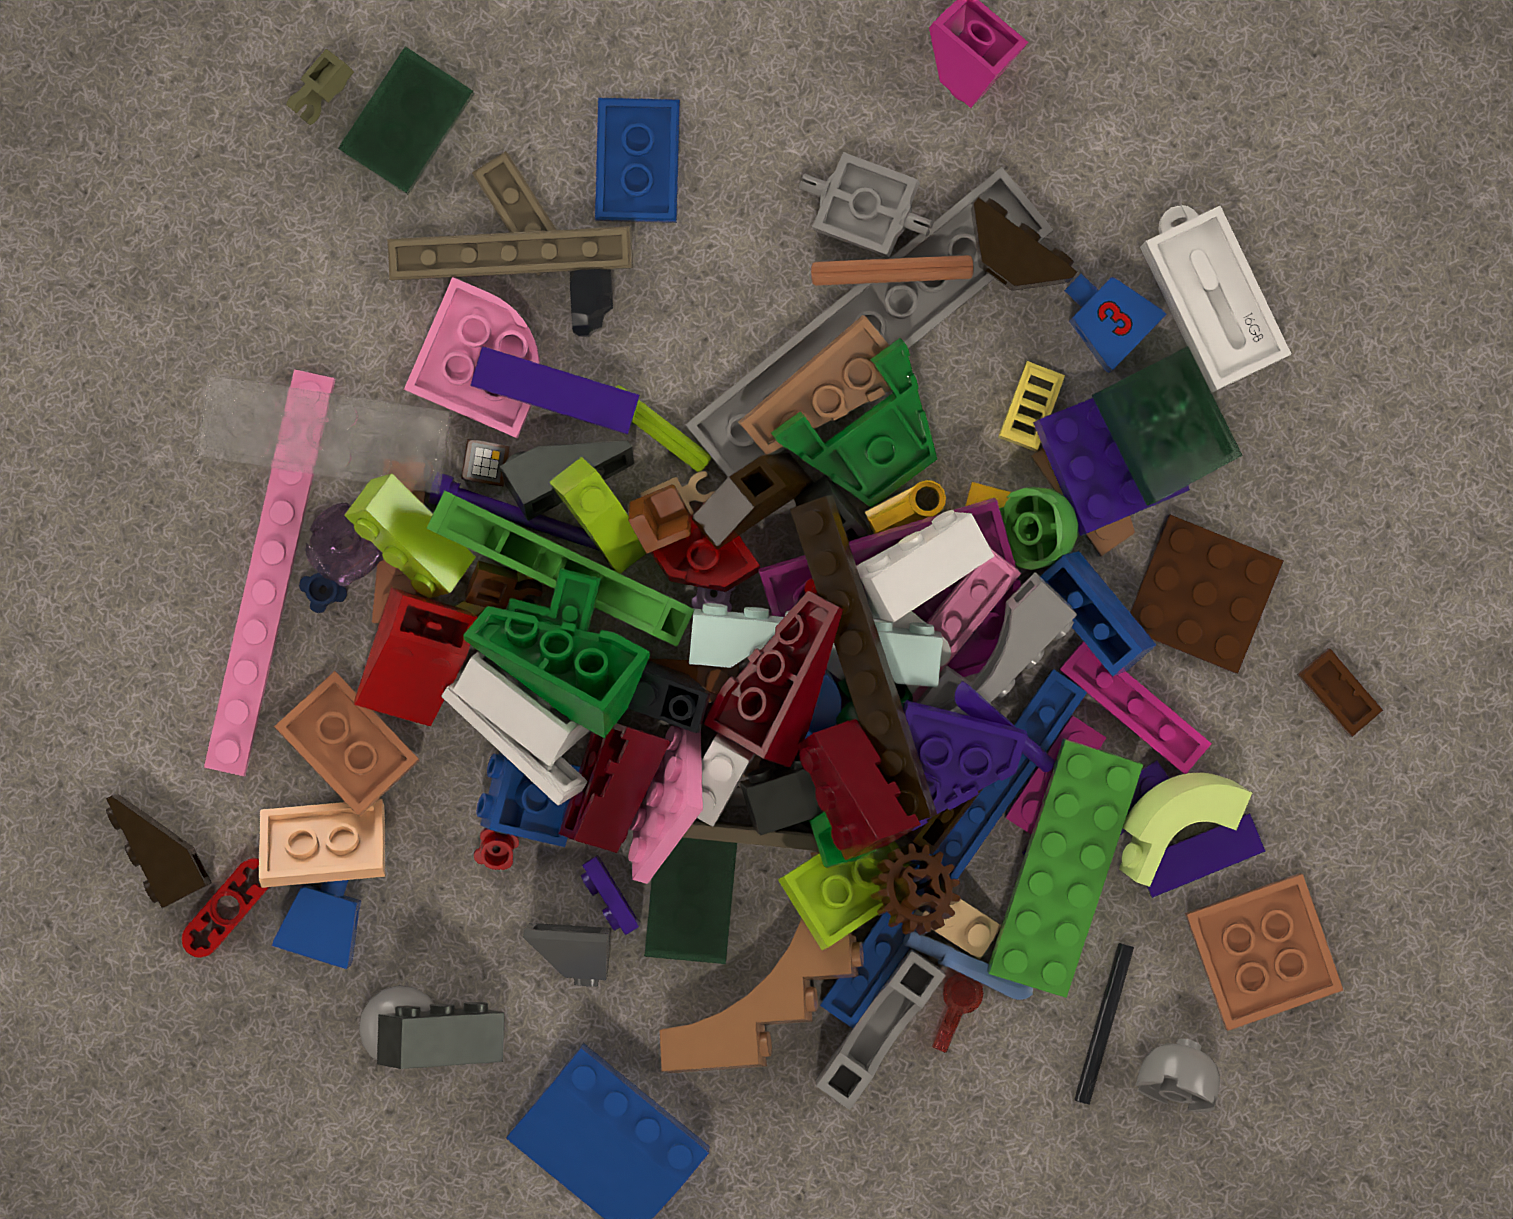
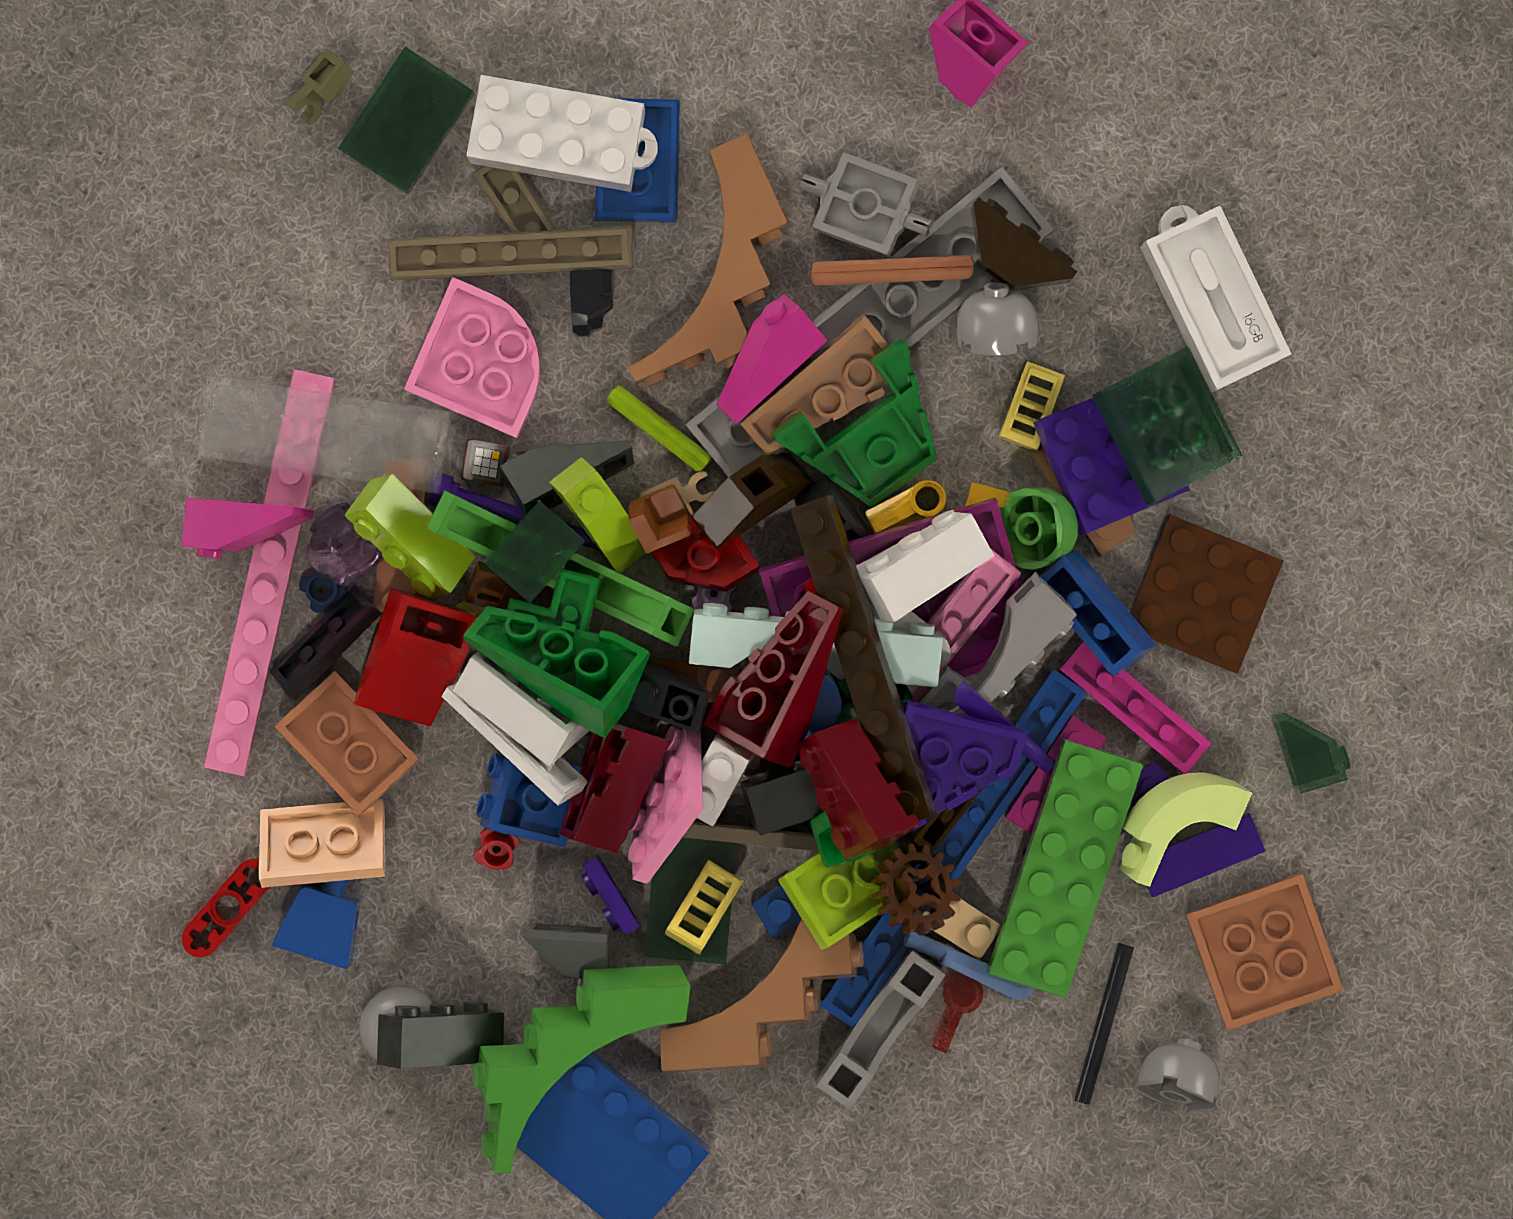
(166, 859): dark brown slope -> none
(235, 526): none -> dark pink slope
(325, 642): none -> black plate
(534, 551): none -> clear green plate
(555, 390): dark purple tile -> none
(559, 133): none -> white piece
(608, 1007): none -> bright green arch
(686, 938): none -> light yellow slope
(749, 217): none -> medium nougat arch
(772, 351): none -> dark pink slope
(776, 911): none -> blue plate
(996, 321): none -> light grey cylinder
(1111, 318): blue torso -> none
(1309, 754): none -> clear green slope
(1339, 692): reddish brown plate -> none

